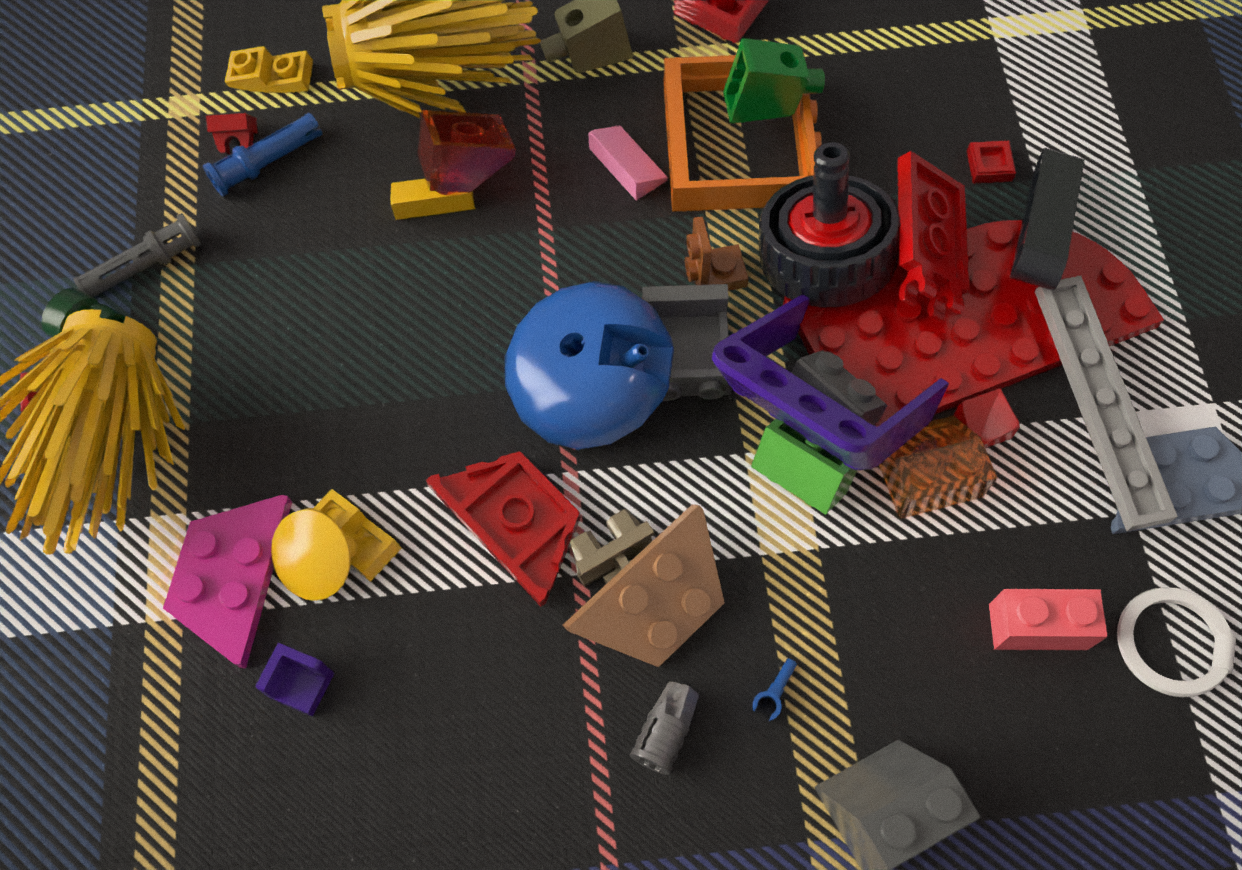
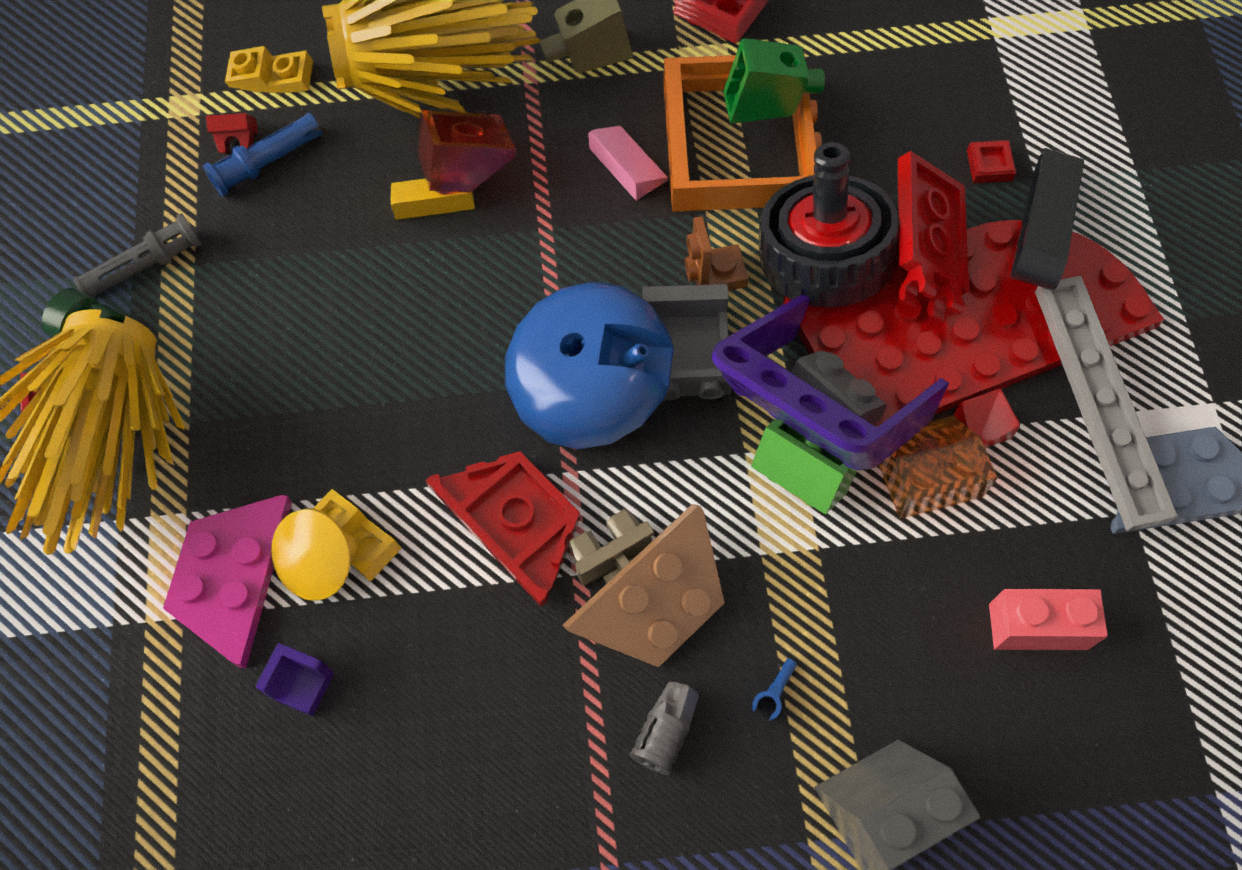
(1223, 646): white piece -> none

